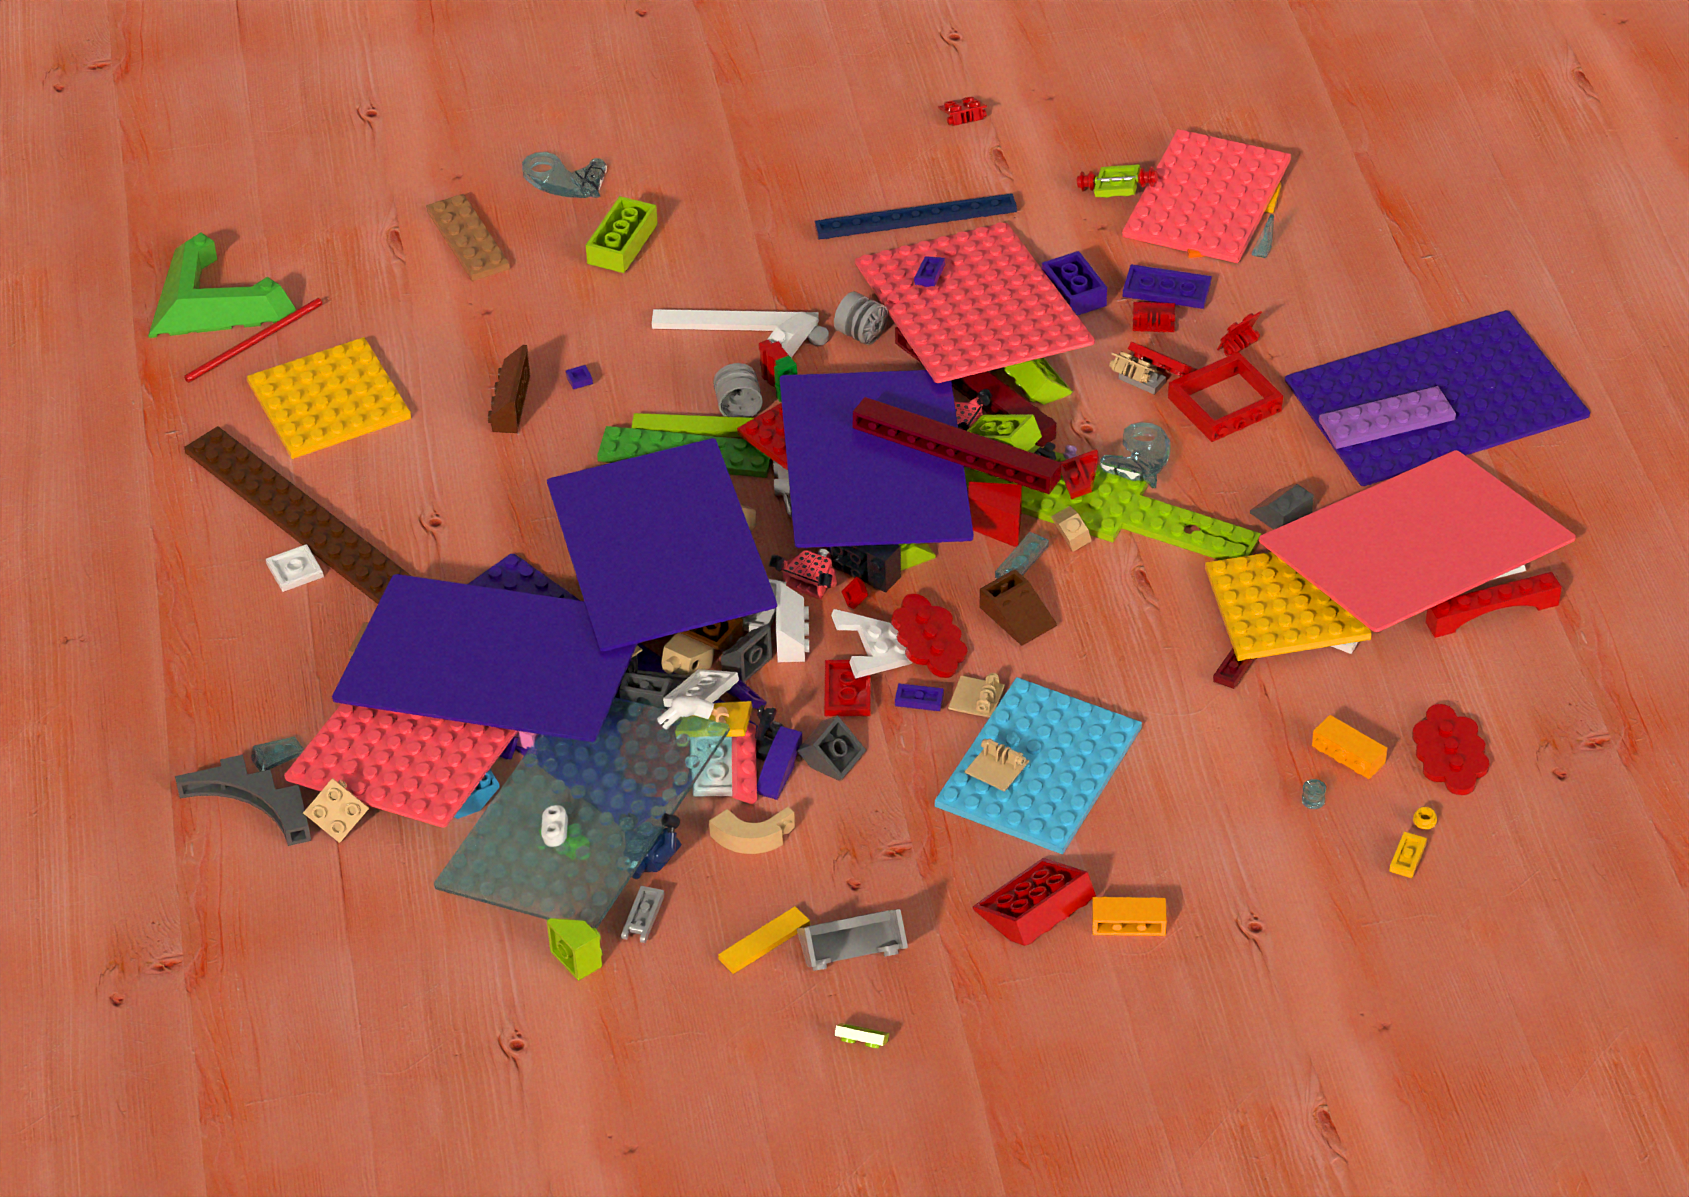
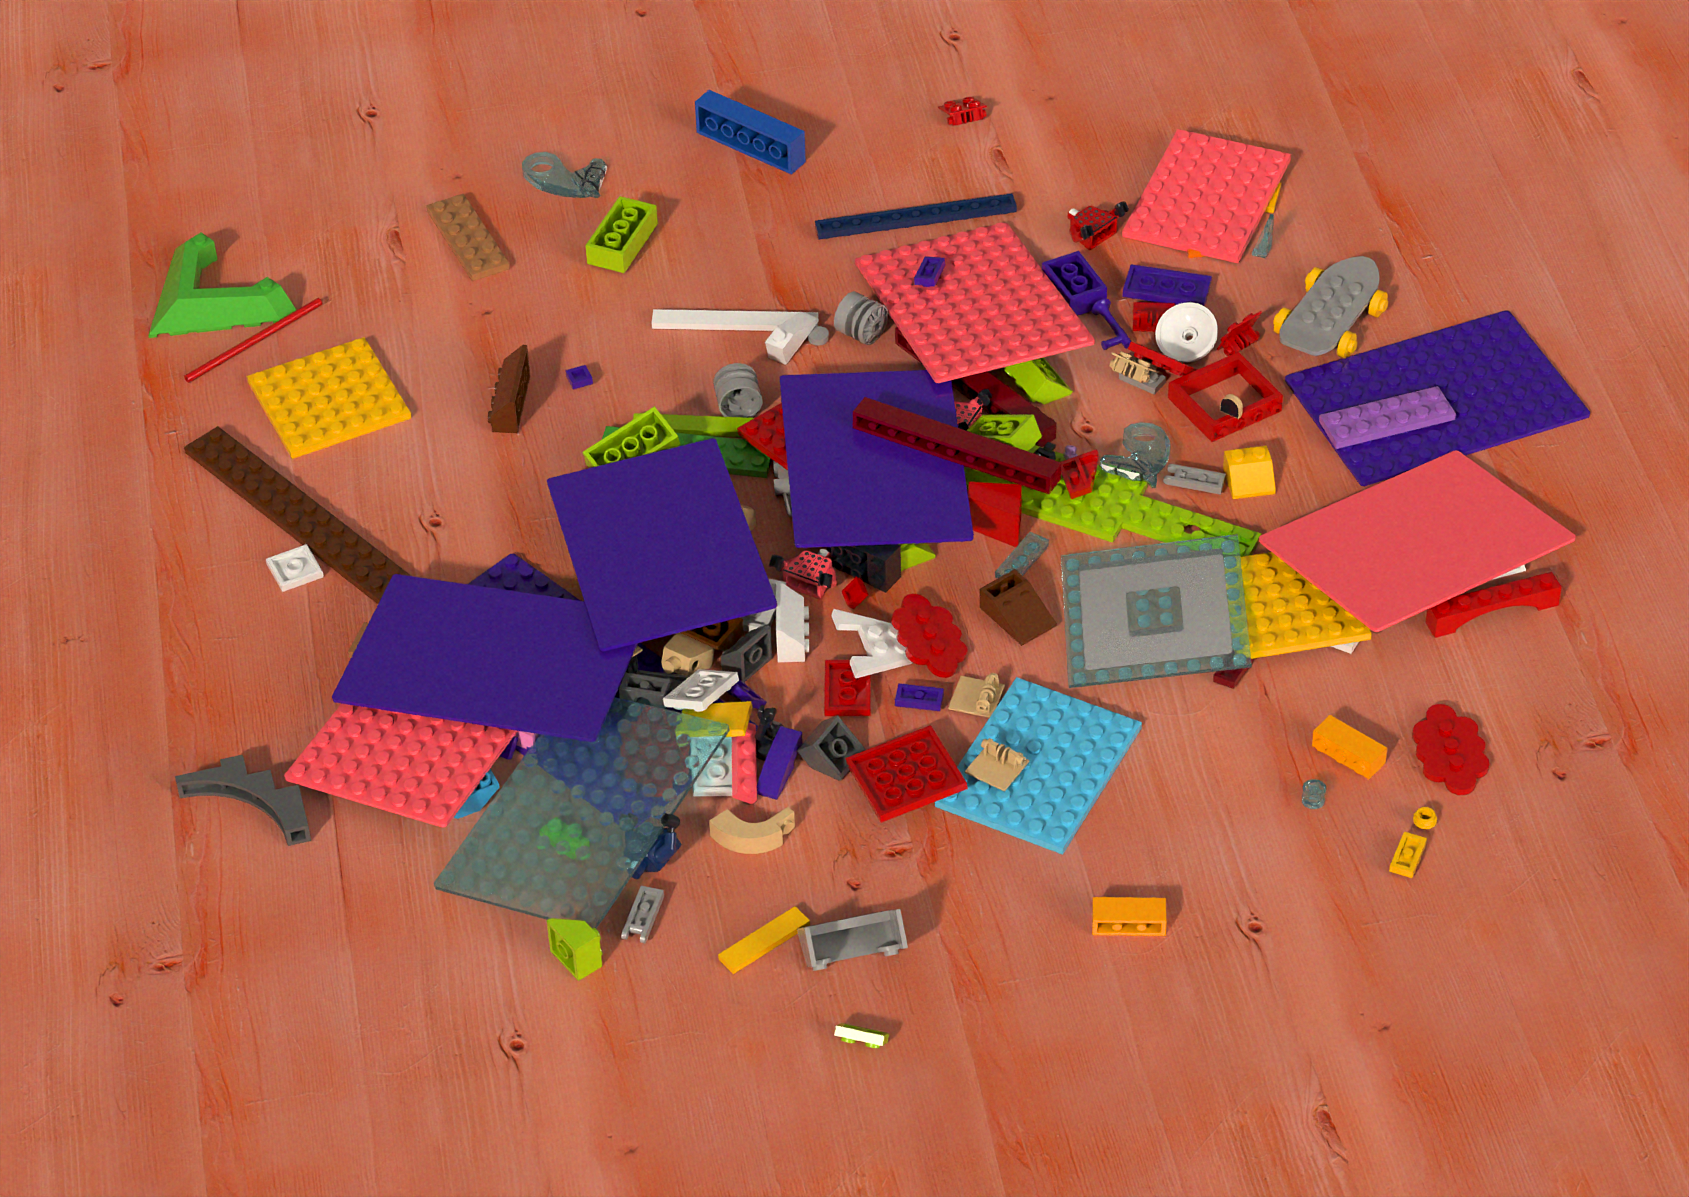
(275, 753): clear light blue slope -> none
(336, 809): tan hinge -> none
(554, 825): white plate -> none
(637, 438): none -> lime brick
(691, 705): white arm -> none
(750, 132): none -> blue brick
(775, 363): red hips -> none
(906, 773): none -> red plate
(1036, 900): red slope -> none
(1072, 528): tan slope -> none
(1094, 225): none -> red torso
(1102, 308): none -> dark purple piece
(1117, 180): lime plate -> none
(1154, 611): none -> baseplate
(1186, 321): none -> white dish
(1195, 479): none -> light grey hinge
(1232, 406): none -> tile
(1249, 472): none -> yellow slope
(1284, 506): dark grey slope -> none
(1331, 307): none -> light grey piece

